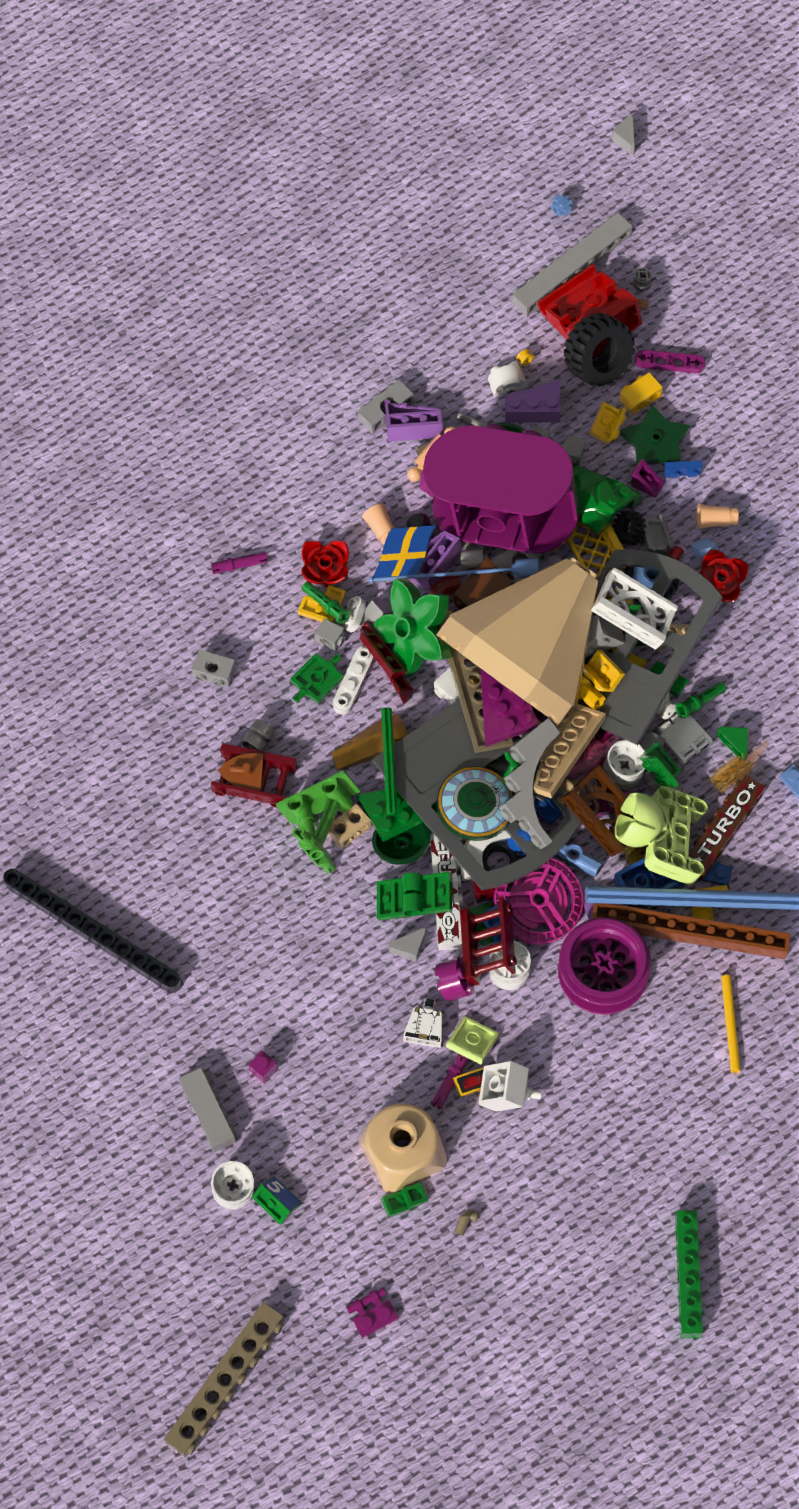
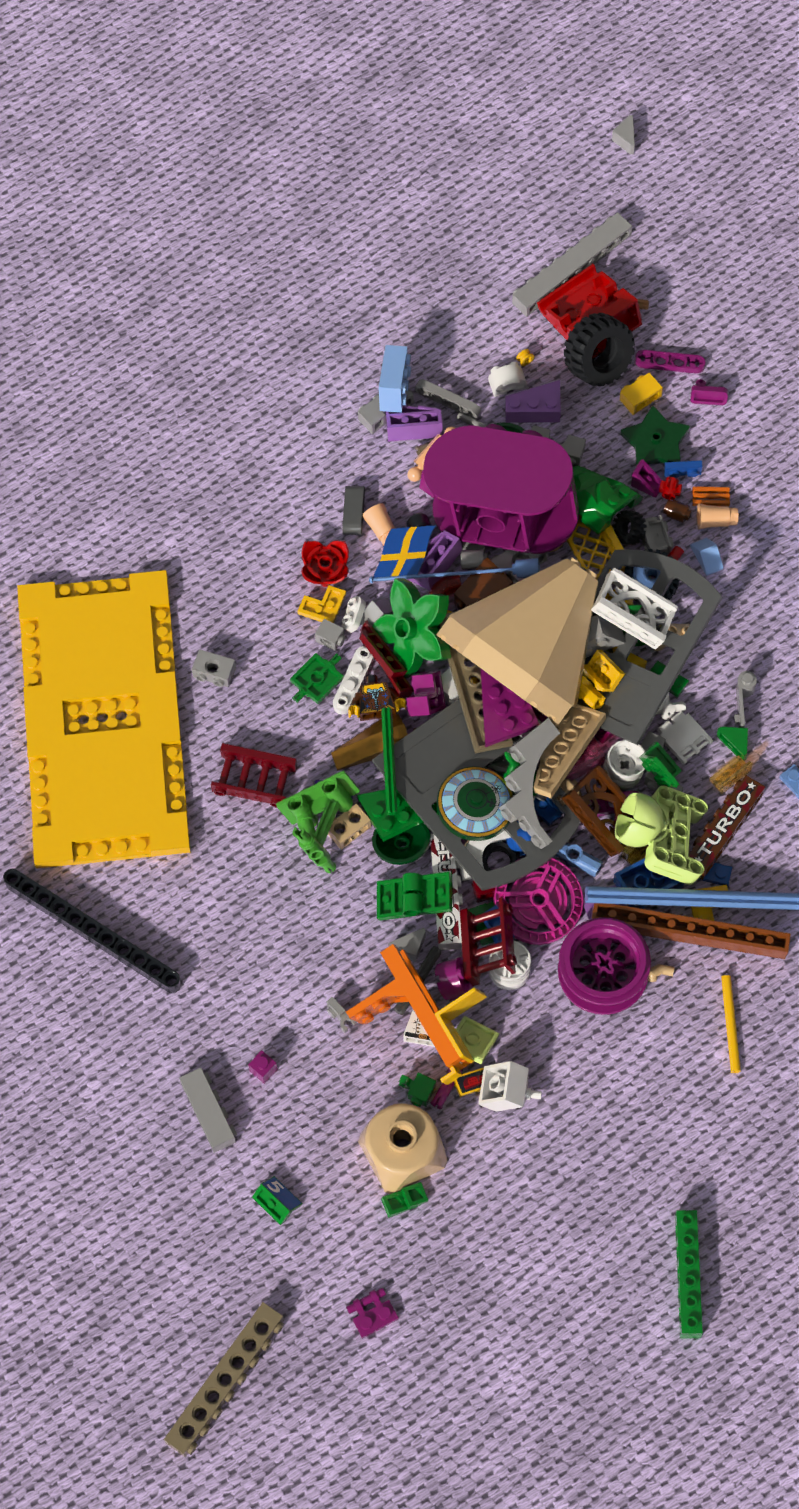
(112, 783): none -> yellow plate
(225, 1176): white wheel -> none
(240, 562): magenta pin -> none
(244, 771): dark orange shield -> none
(258, 736): flat silver wheel -> none
(331, 606): green pin -> none
(336, 1010): none -> light grey plate
(353, 510): none -> dark grey beam
(372, 698): none -> torso
(394, 378): none -> light blue brick
(419, 1089): none -> green brick
(423, 971): none -> dark grey axle
(428, 694): none -> magenta brick
(436, 1022): none -> orange piece
(447, 398): none -> light grey beam
(463, 1221): dark tan arm -> none
(561, 205): medium blue gear -> none
(607, 423): yellow bracket -> none
(642, 279): flat silver wheel -> none
(658, 970): none -> tan arm
(670, 488): none -> red gear
(677, 510): none -> reddish brown brick
(694, 703): green pin -> none
(708, 394): none -> magenta piece
(709, 493): none -> orange tile
(733, 570): red brick -> none
(745, 688): none -> light grey door

